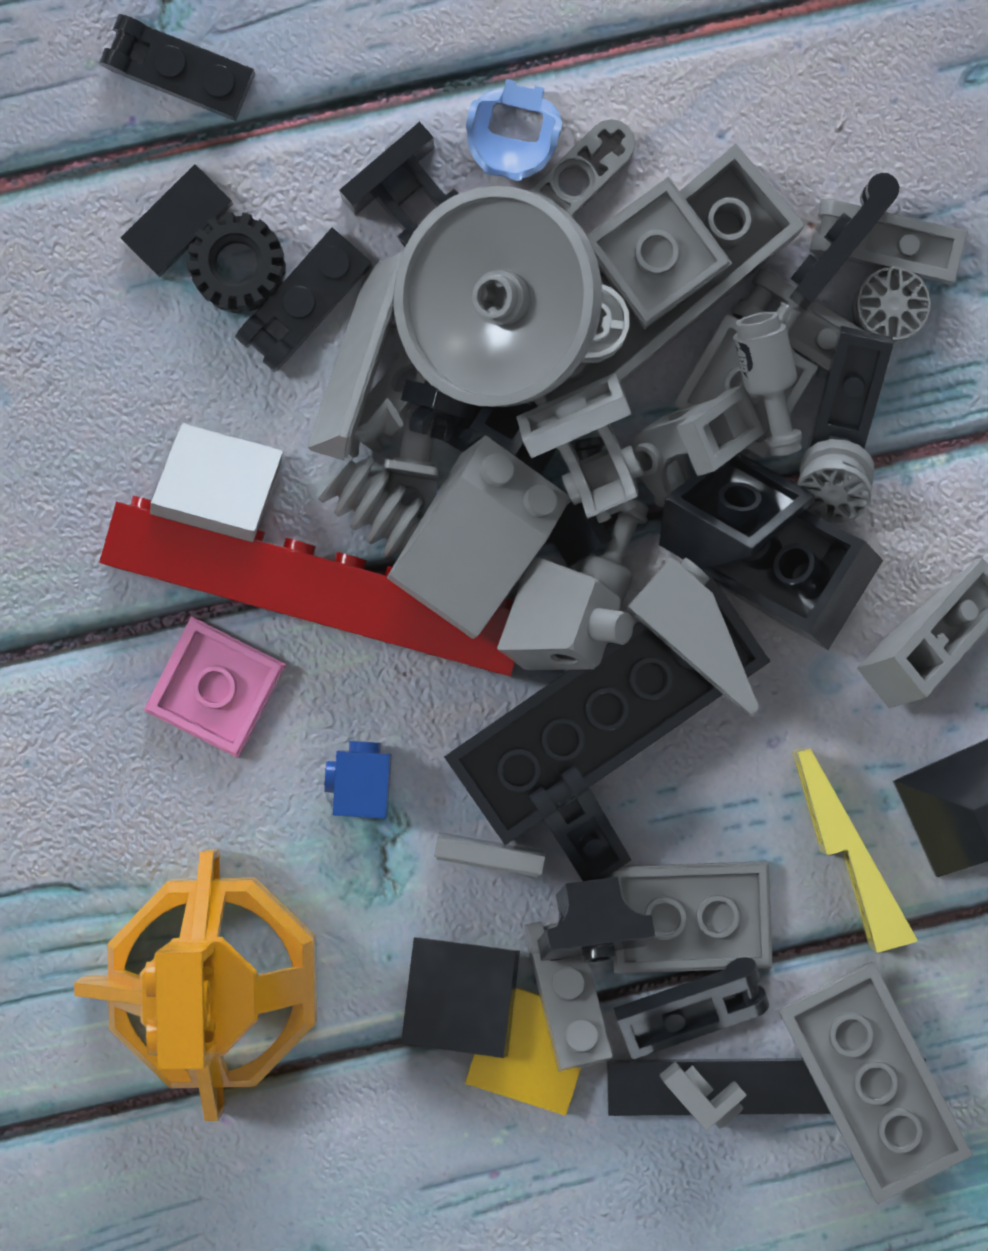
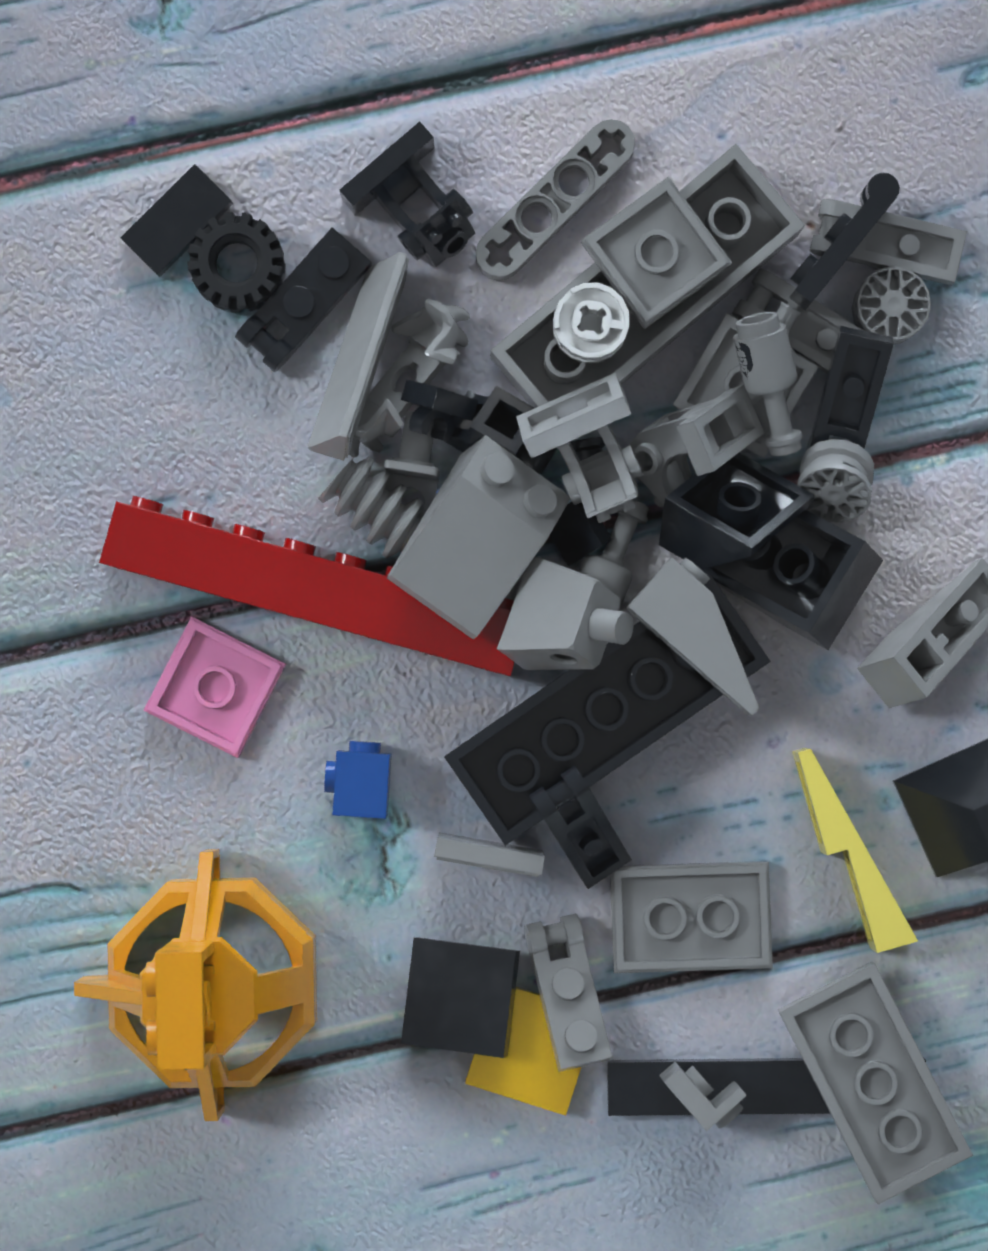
(179, 68): black plate -> none
(216, 482): tile -> none
(497, 296): light grey dish -> none
(506, 155): light blue helmet -> none
(594, 923): black brick -> none
(692, 1009): black plate -> none

